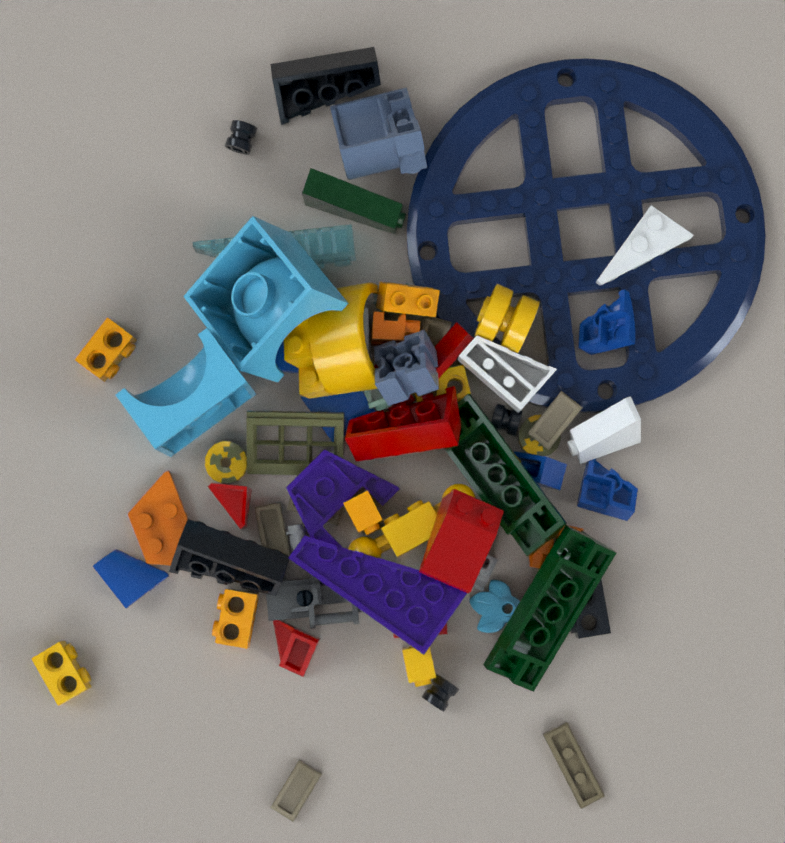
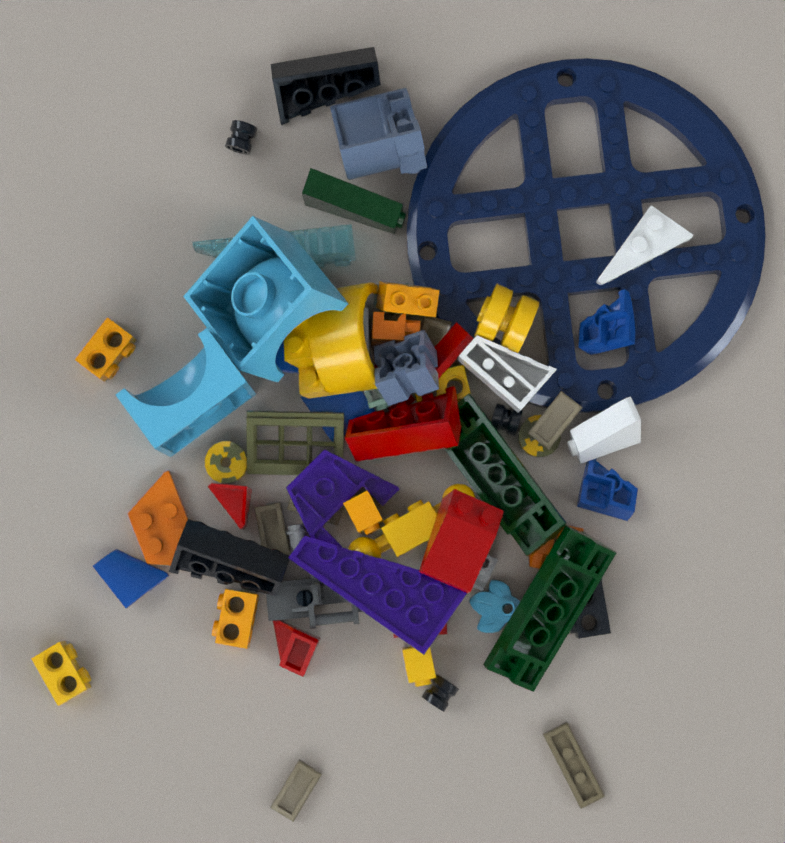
(544, 470): blue slope -> none

